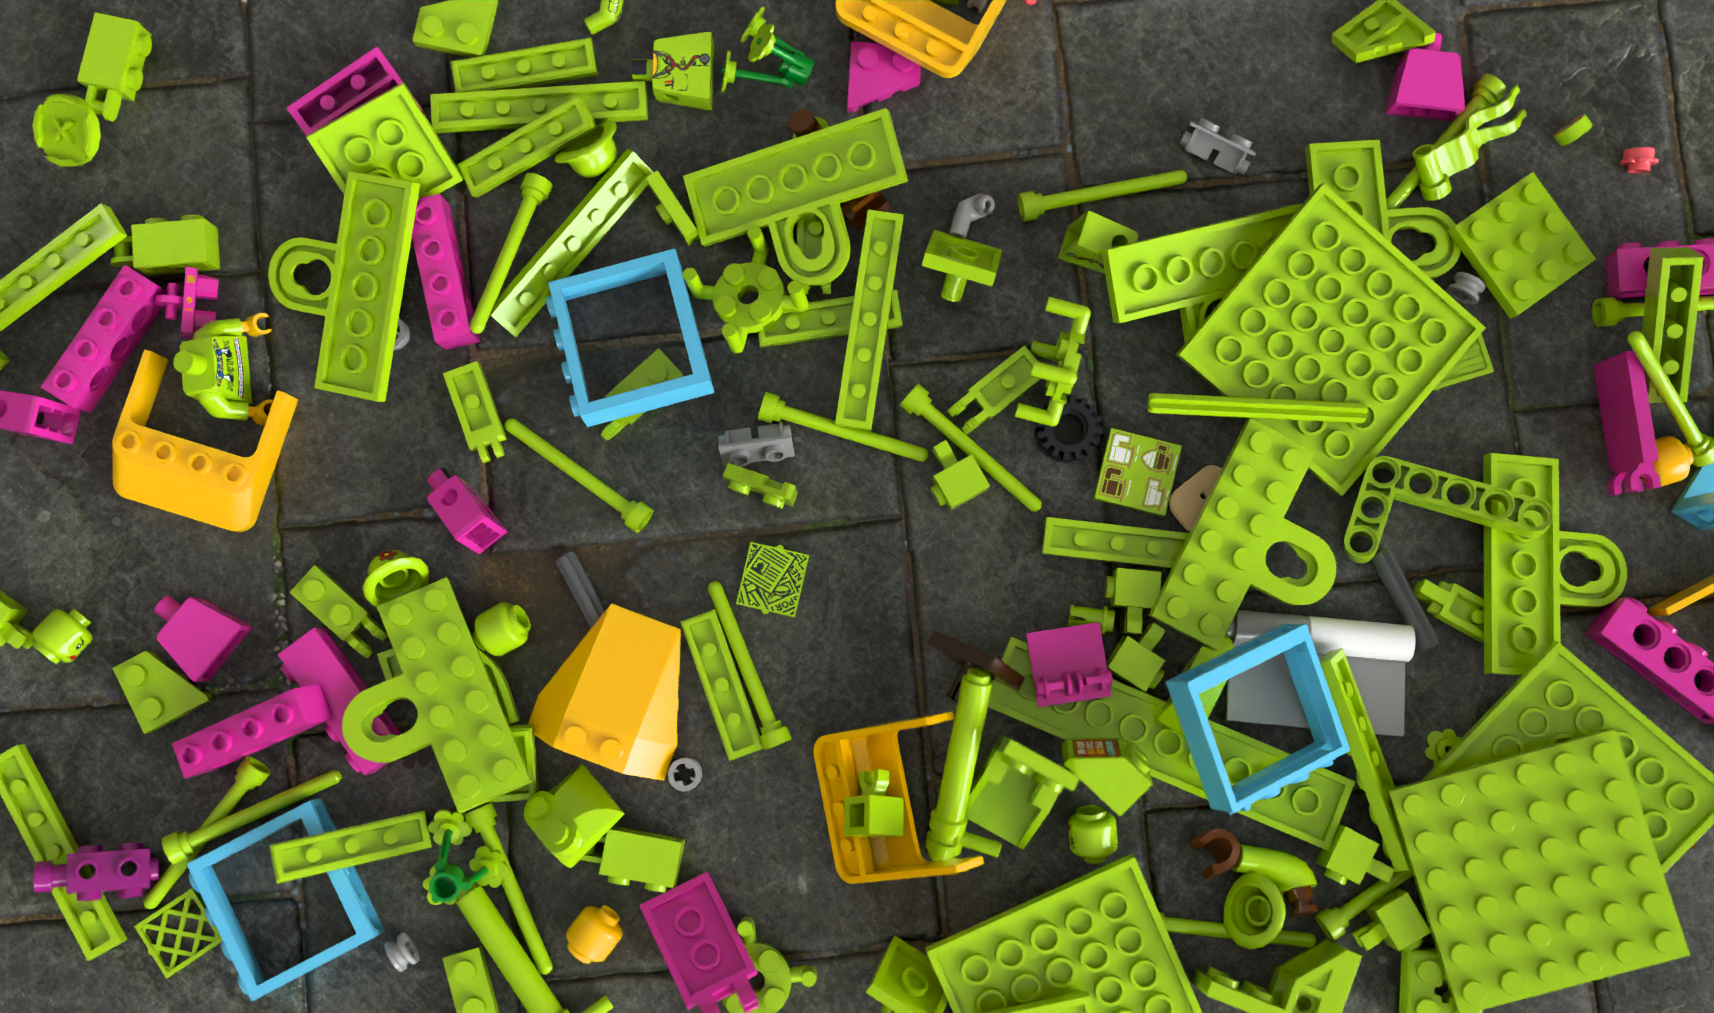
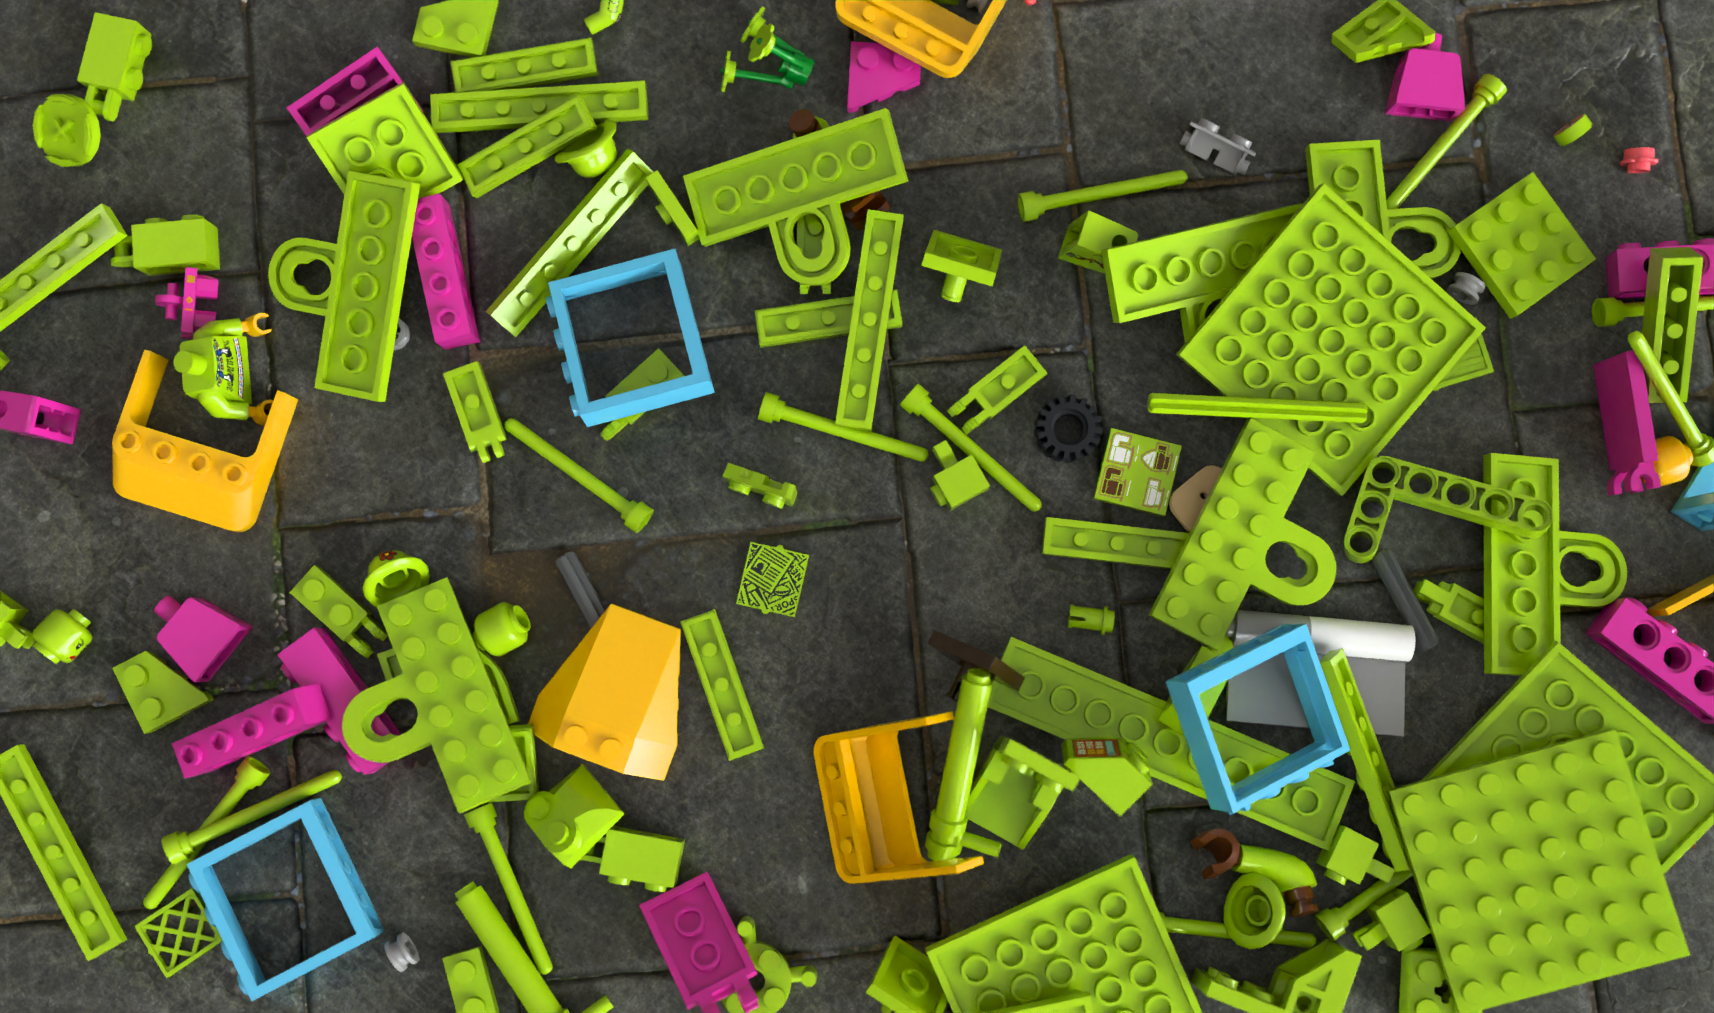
(105, 341): dark pink brick -> none
(107, 875): magenta brick -> none
(349, 846): lime tile -> none
(448, 879): plant -> none
(463, 511): dark pink torso -> none
(534, 191): lime piece -> none
(594, 934): yellow head -> none
(680, 70): lime torso -> none
(680, 784): light grey bush -> none
(745, 278): lime plate -> none
(772, 445): light grey hinge -> none
(772, 731): lime piece -> none
(873, 812): lime brick -> none
(968, 211): light grey arm -> none
(1063, 376): lime plate -> none
(1068, 664): dark pink hinge -> none
(1092, 833): lime head -> none
(1134, 591): lime brick -> none
(1136, 662): lime brick -> none
(1437, 742): lime plant -> none
(1461, 152): lime flag -> none

